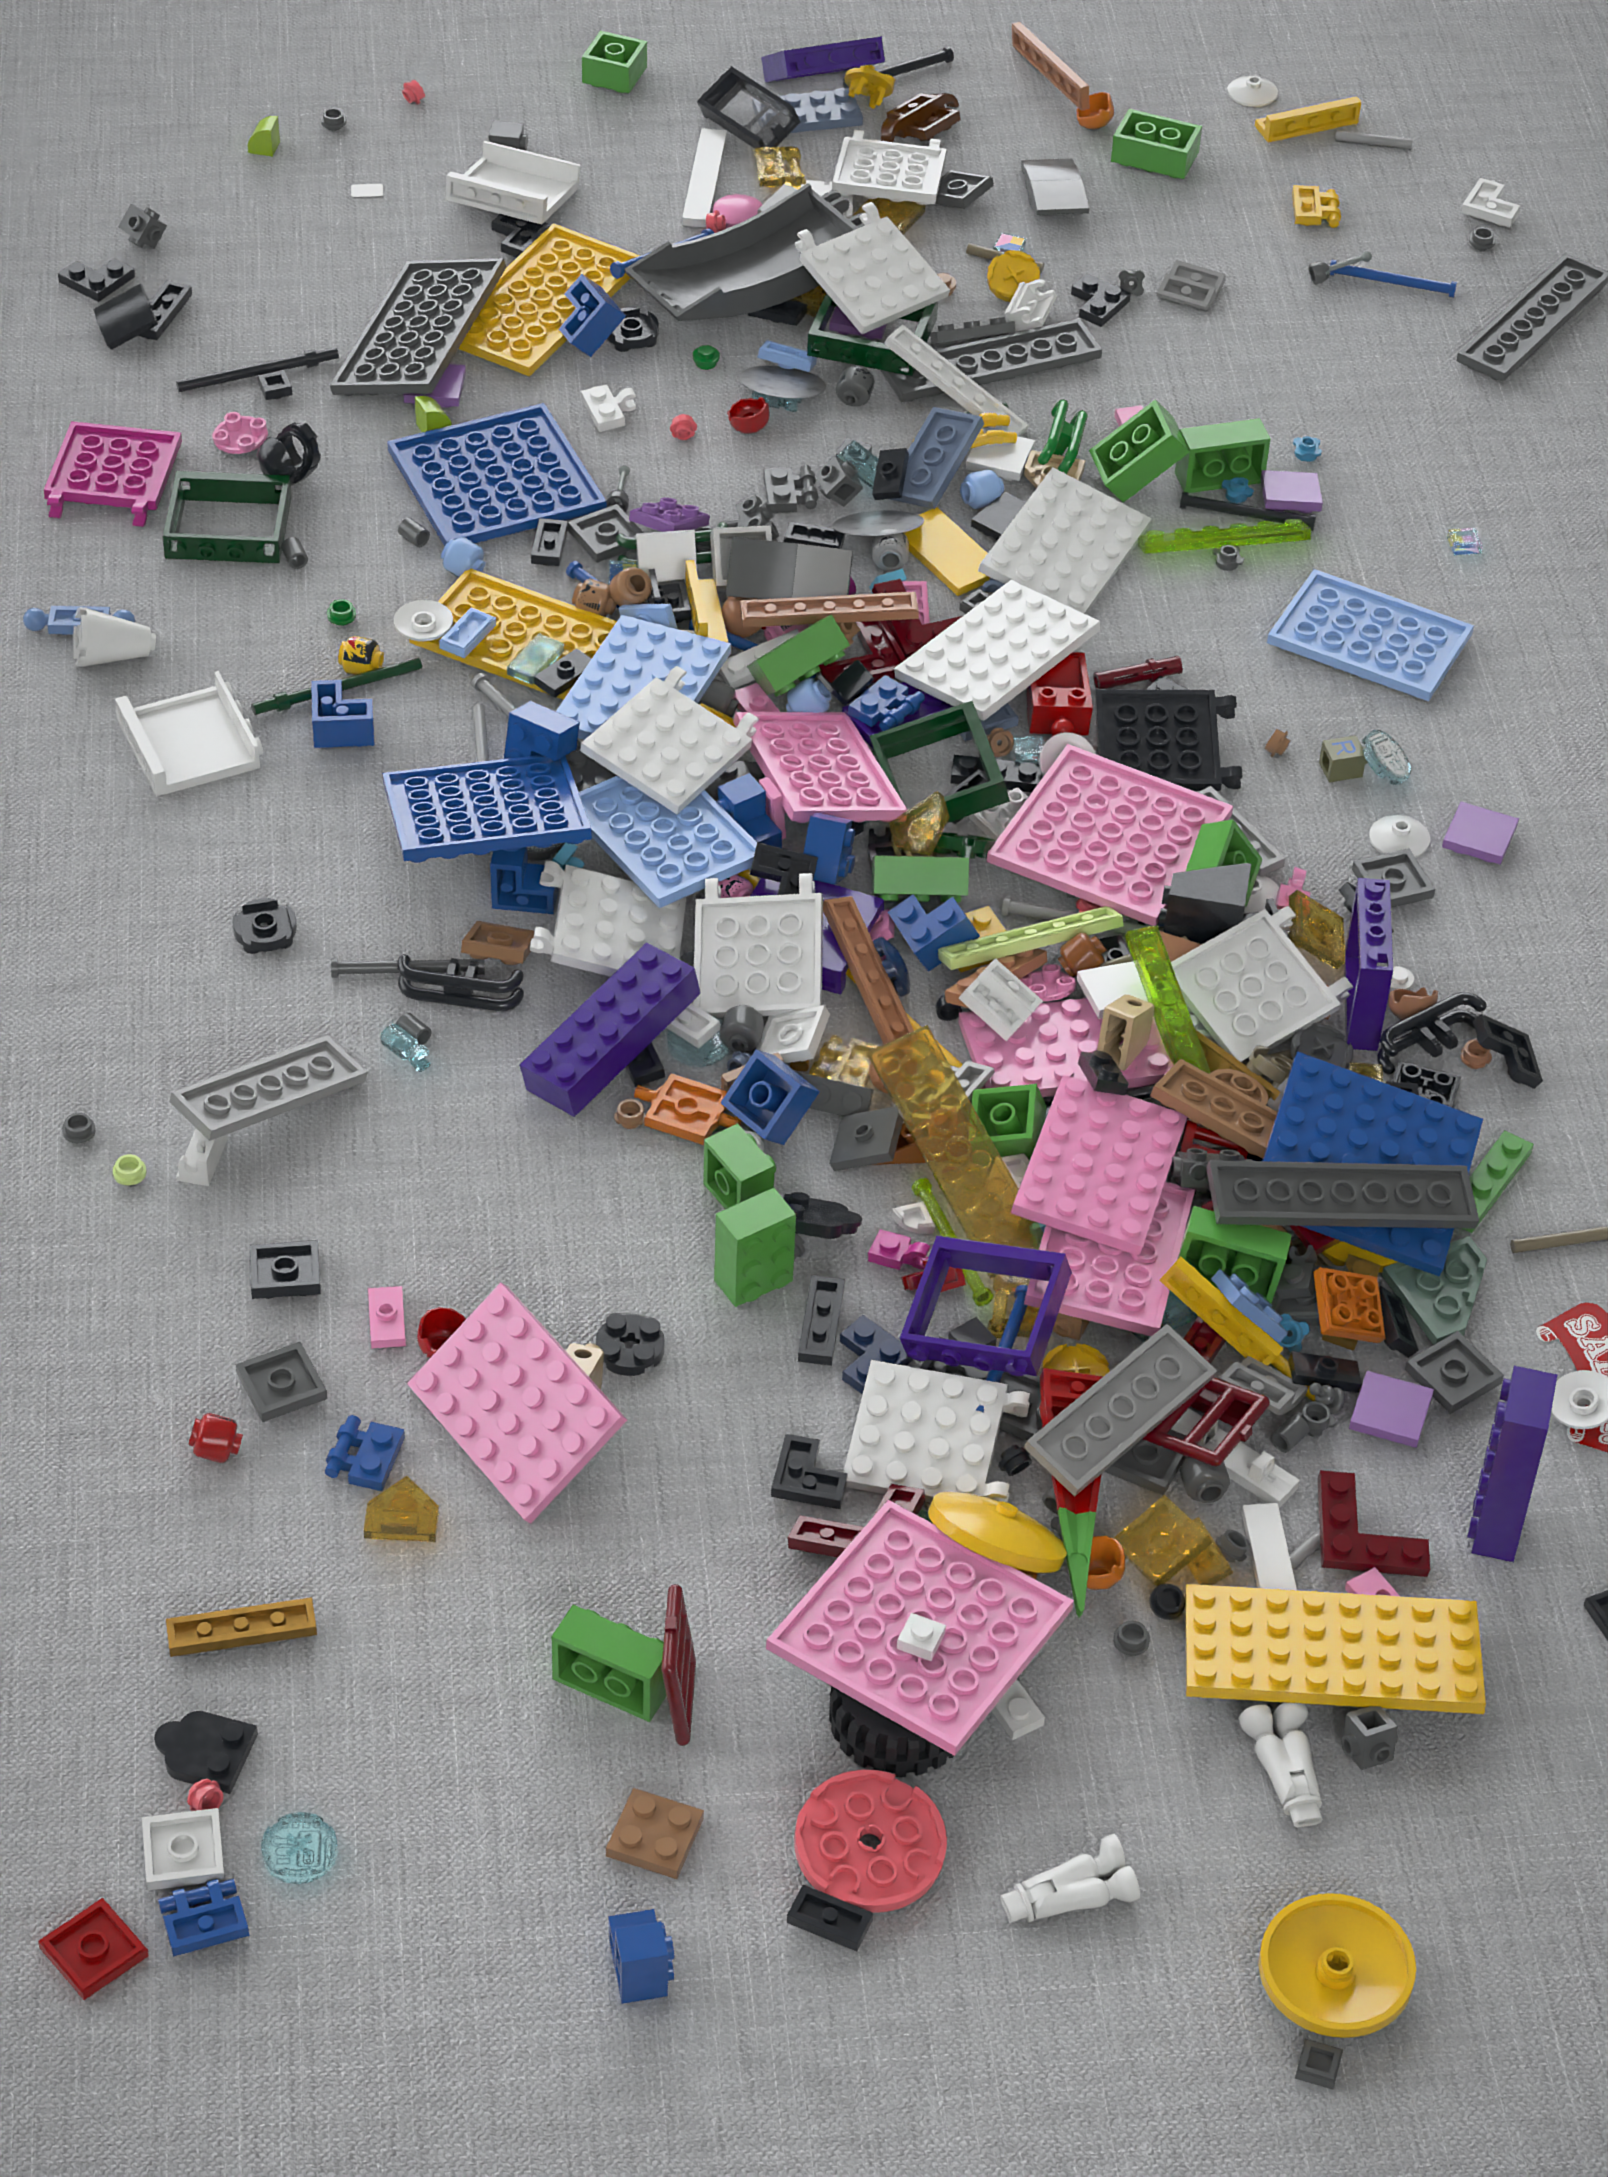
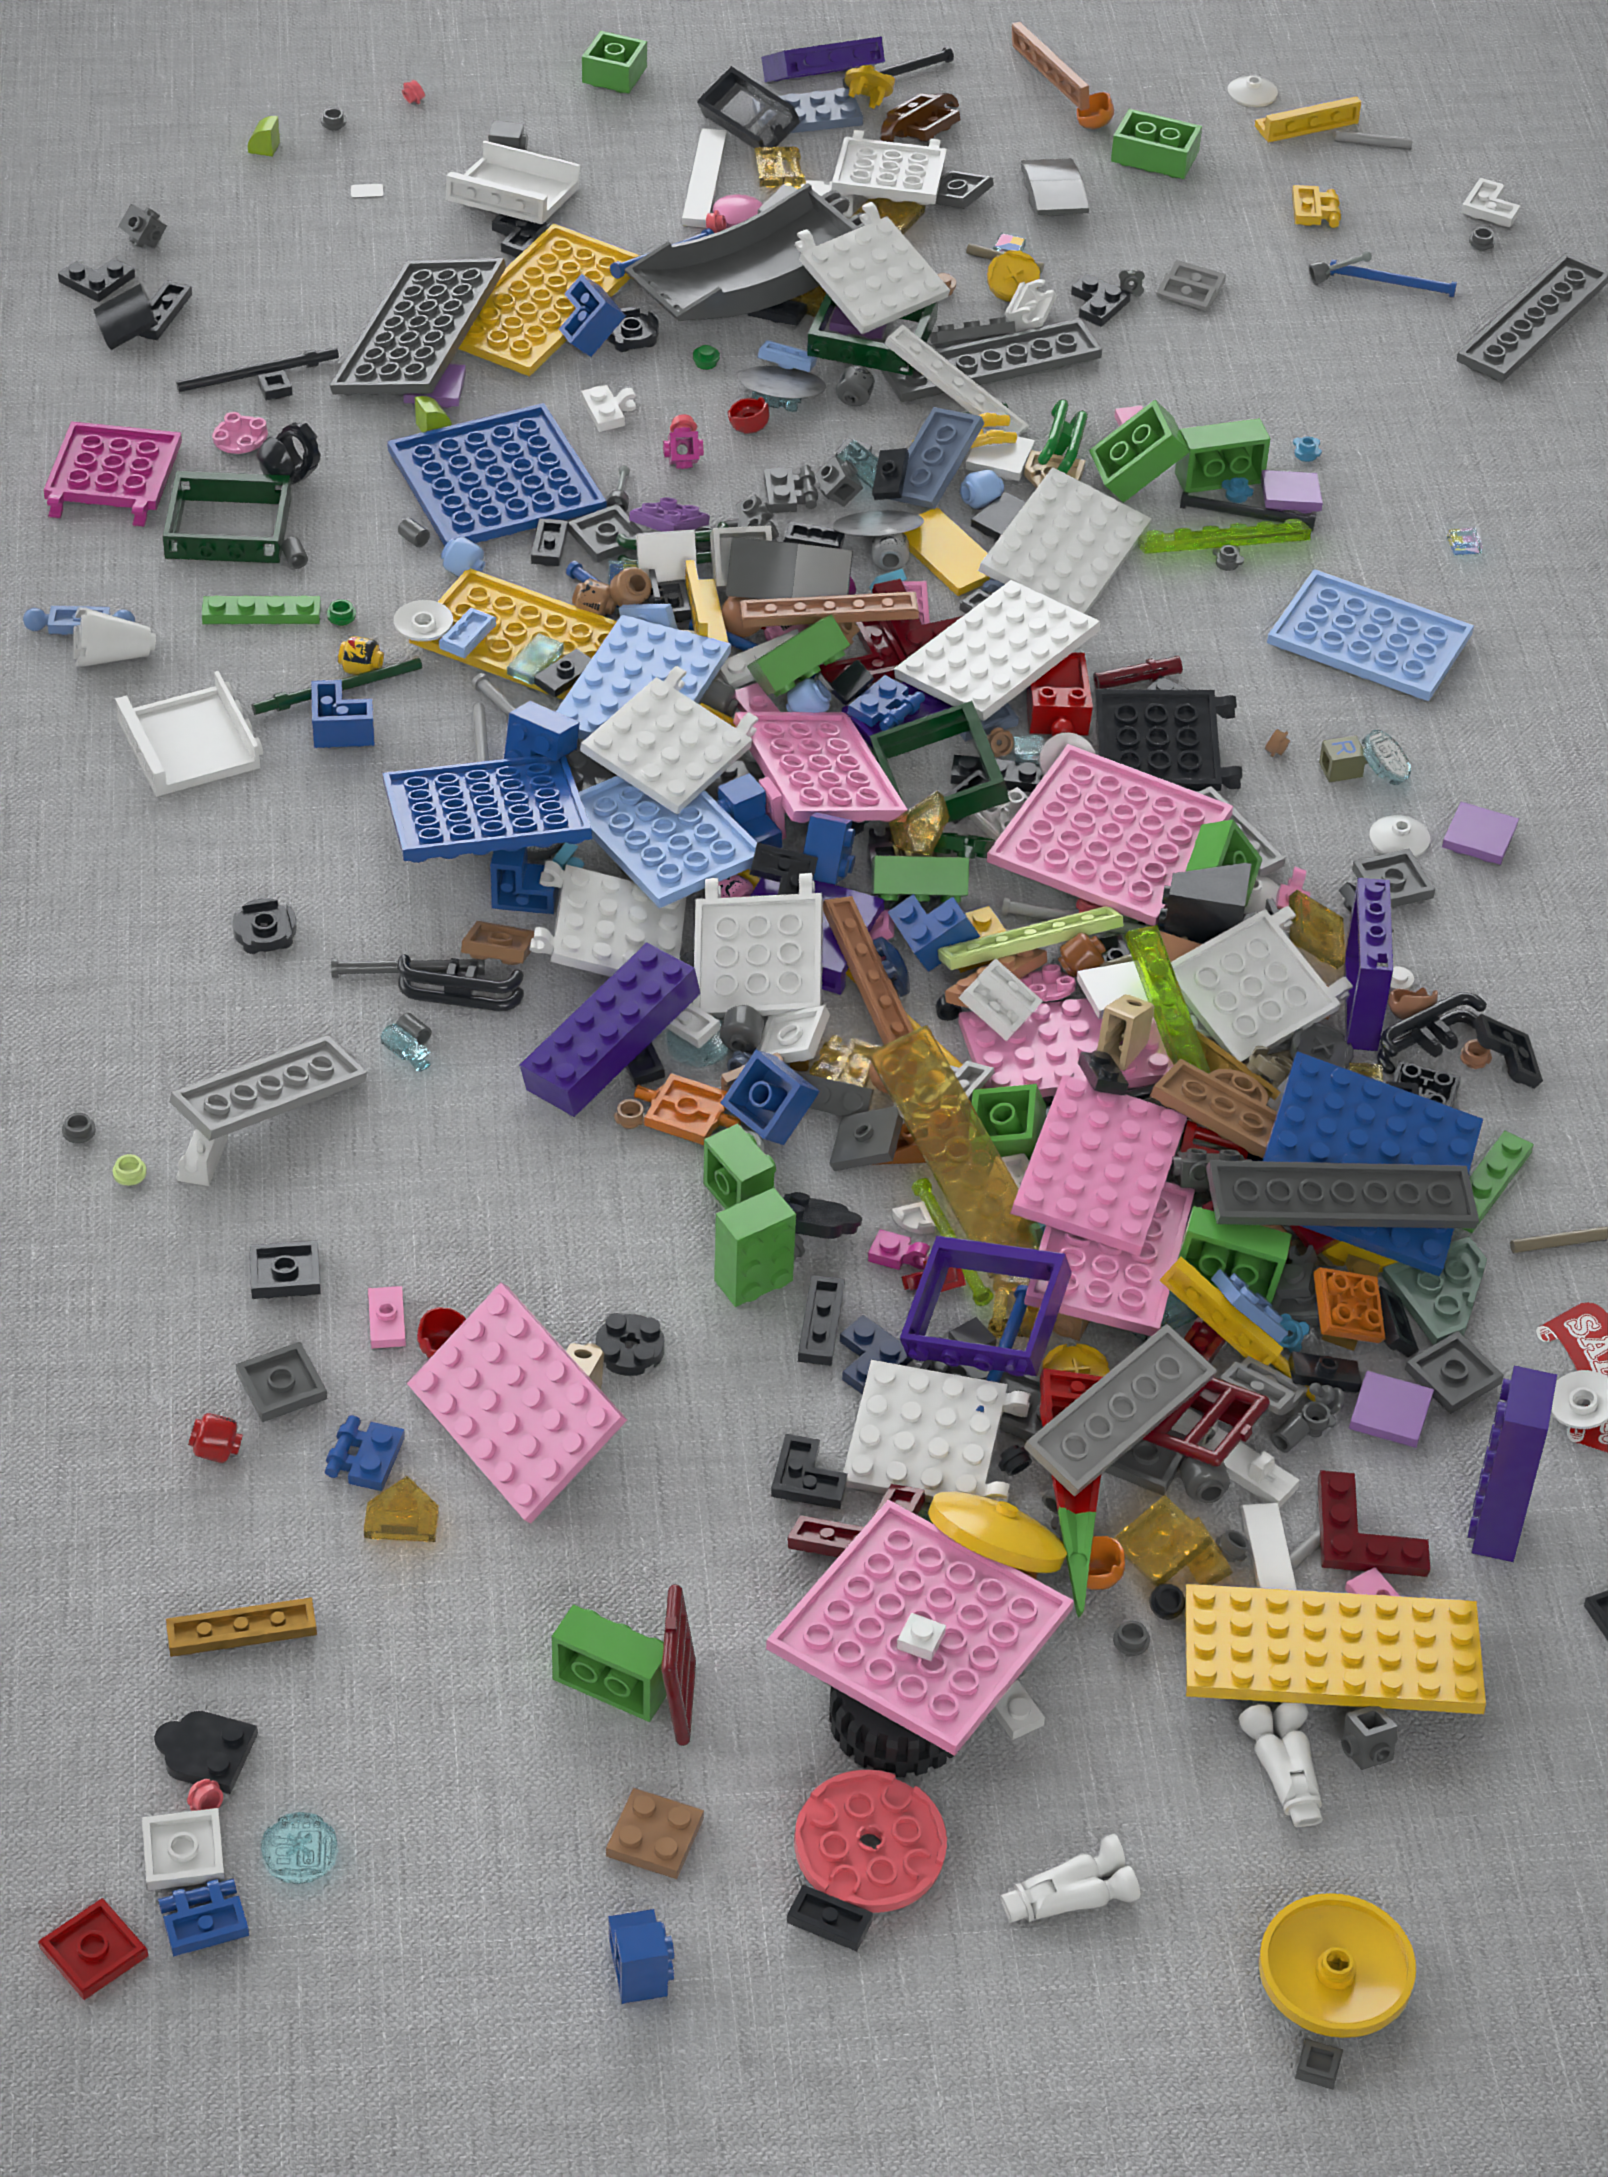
(261, 609): none -> bright green plate
(685, 437): none -> dark pink brick

